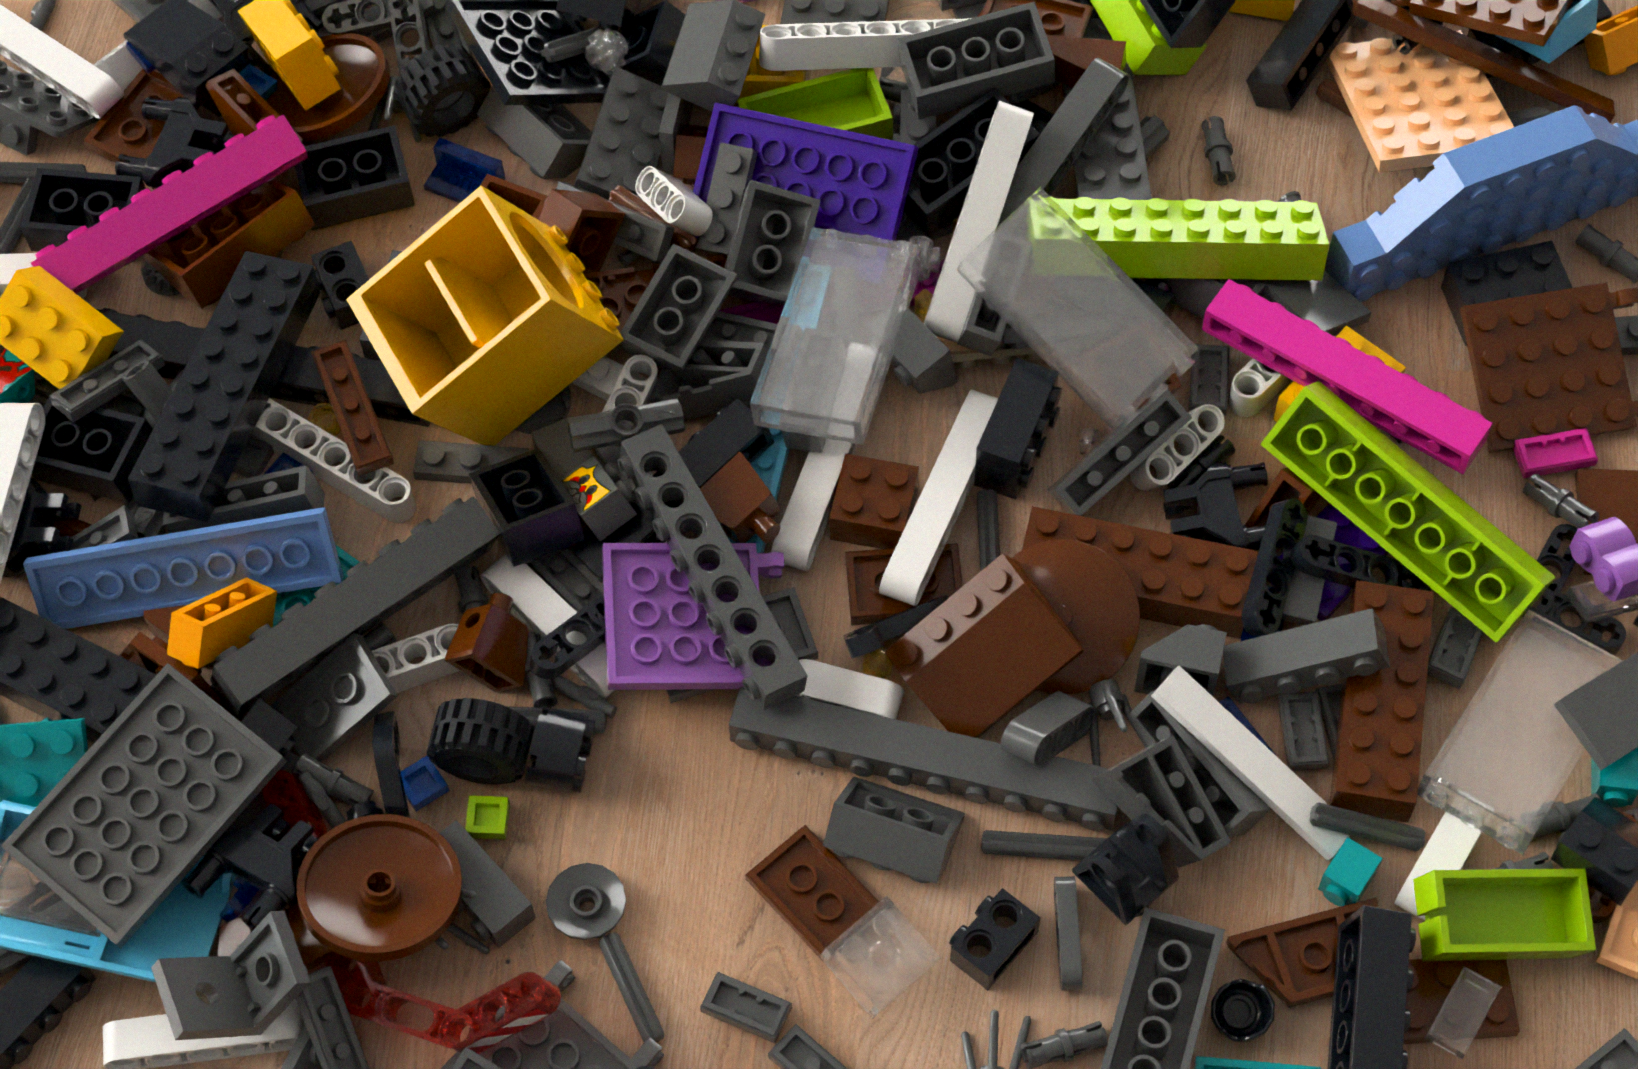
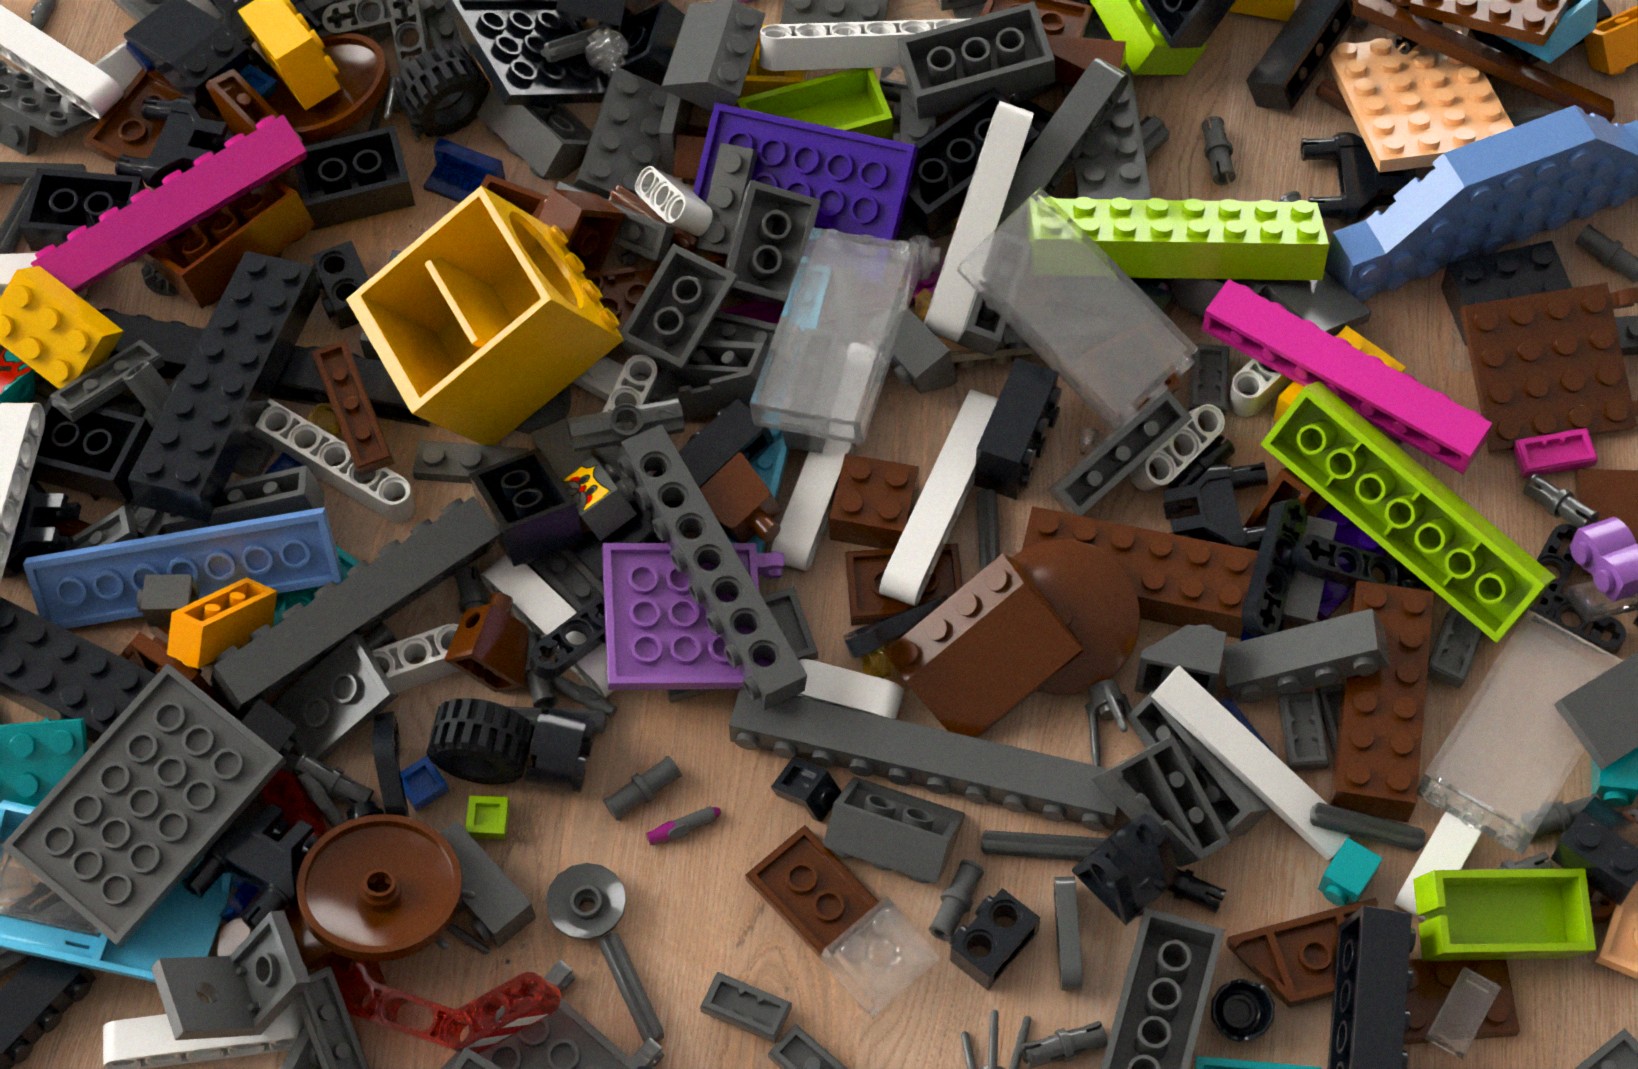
(164, 595): none -> dark grey brick
(642, 788): none -> dark grey pin
(683, 825): none -> dark grey piece
(807, 787): none -> black bracket
(956, 900): none -> dark grey pin
(1048, 728): dark grey beam -> none
(1196, 890): none -> black pin
(1359, 179): none -> black connector

